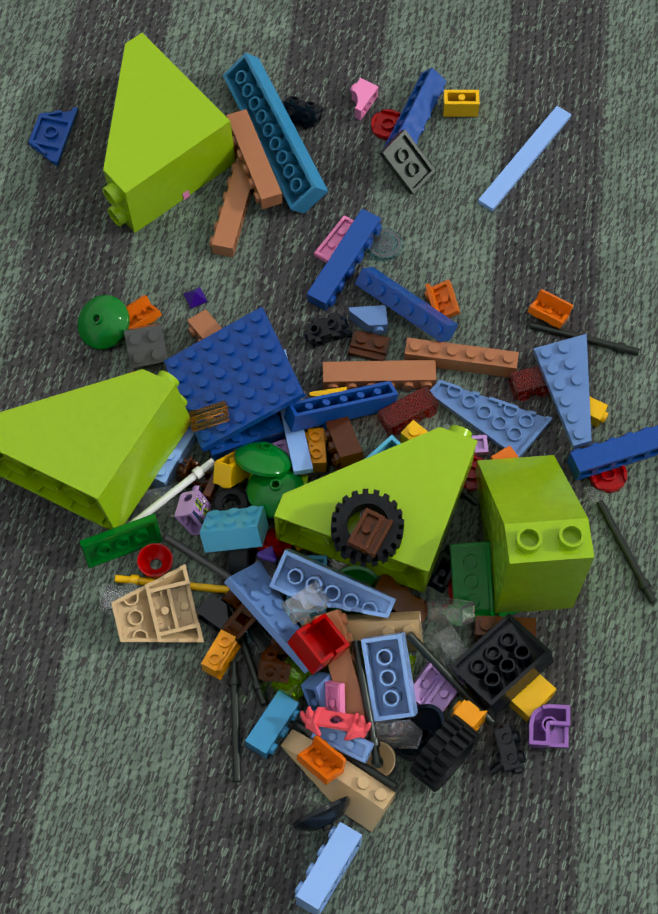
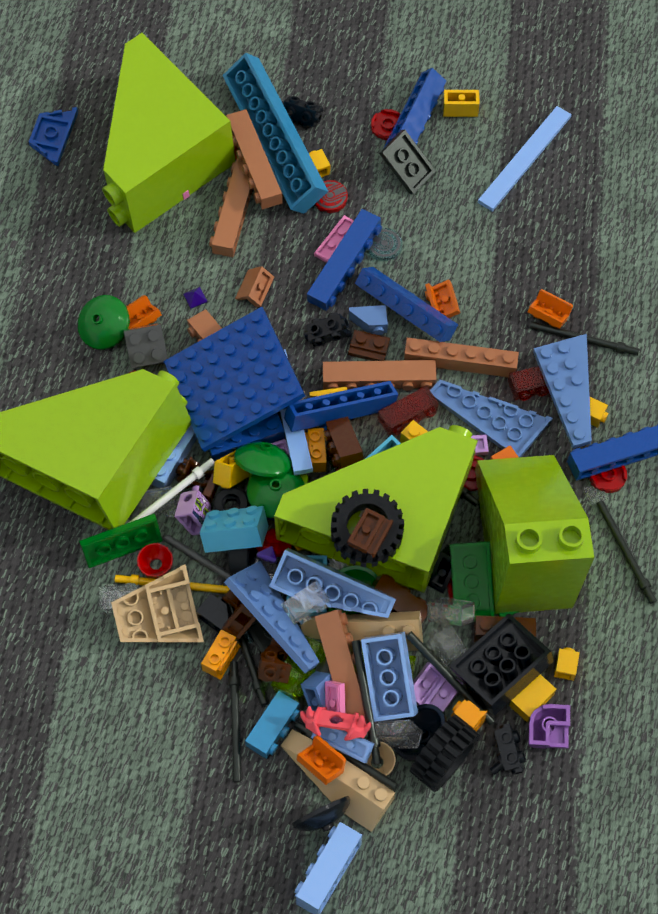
(207, 413): clear orange tile -> none
(255, 286): none -> nougat panel
(318, 643): red piece -> none
(320, 162): none -> yellow brick
(334, 199): none -> tile
(364, 95): bright pink arch -> none
(566, 664): none -> yellow brick

